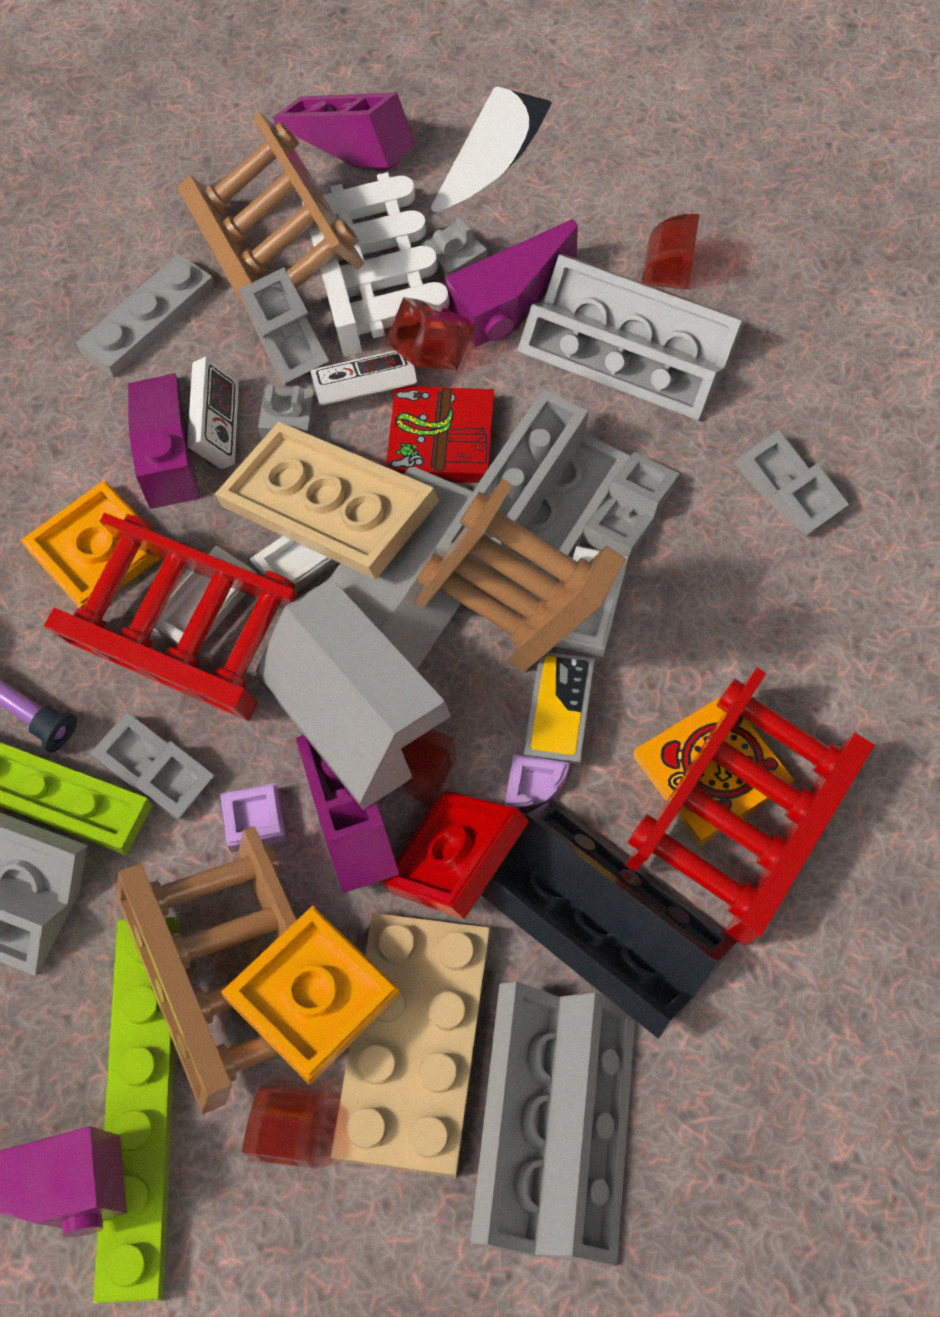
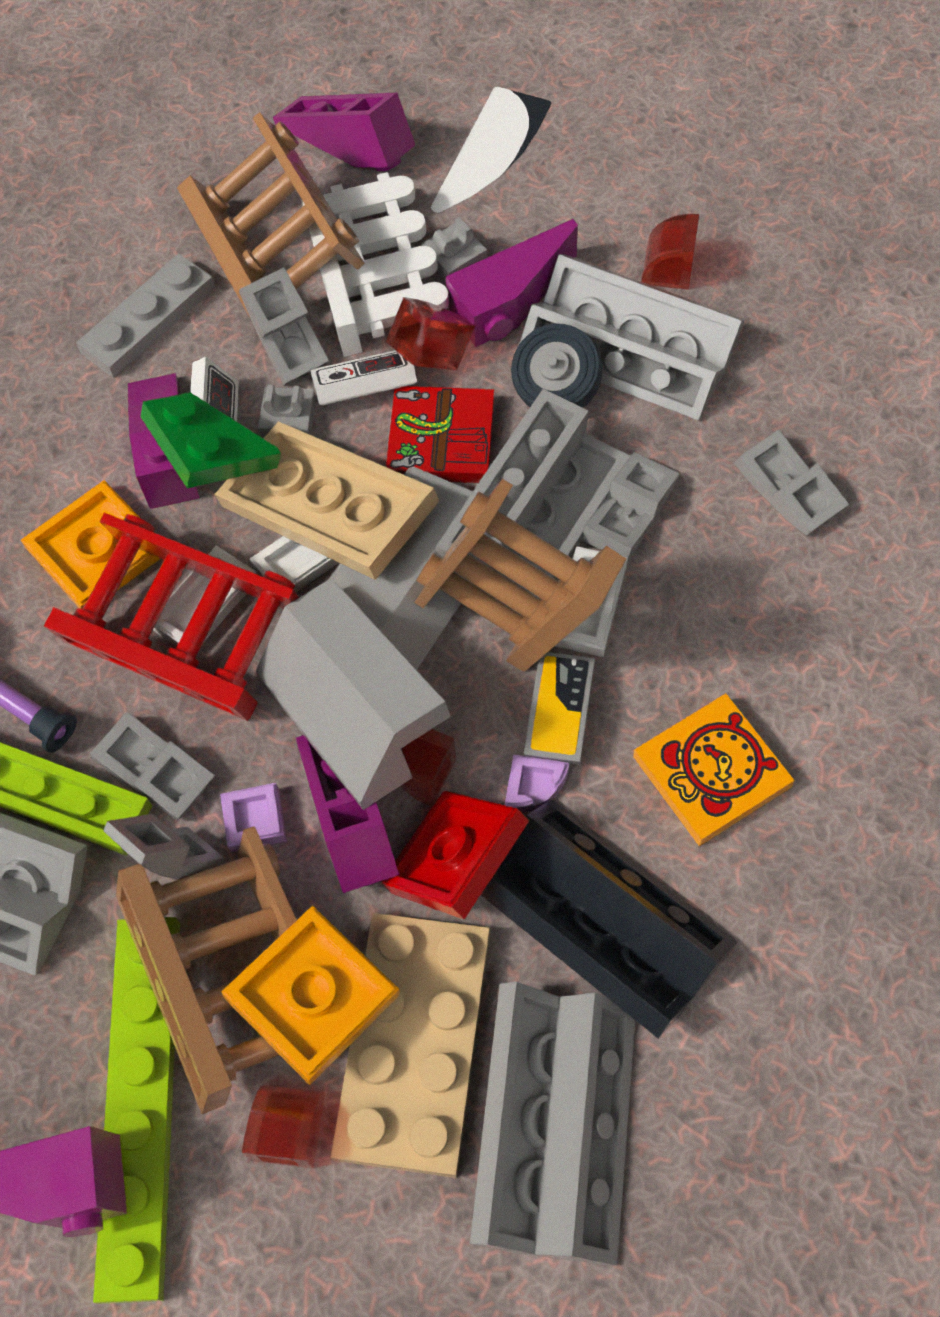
(163, 850): none -> light grey slope
(204, 441): none -> green wing
(559, 361): none -> black wheel
(779, 856): red fence -> none

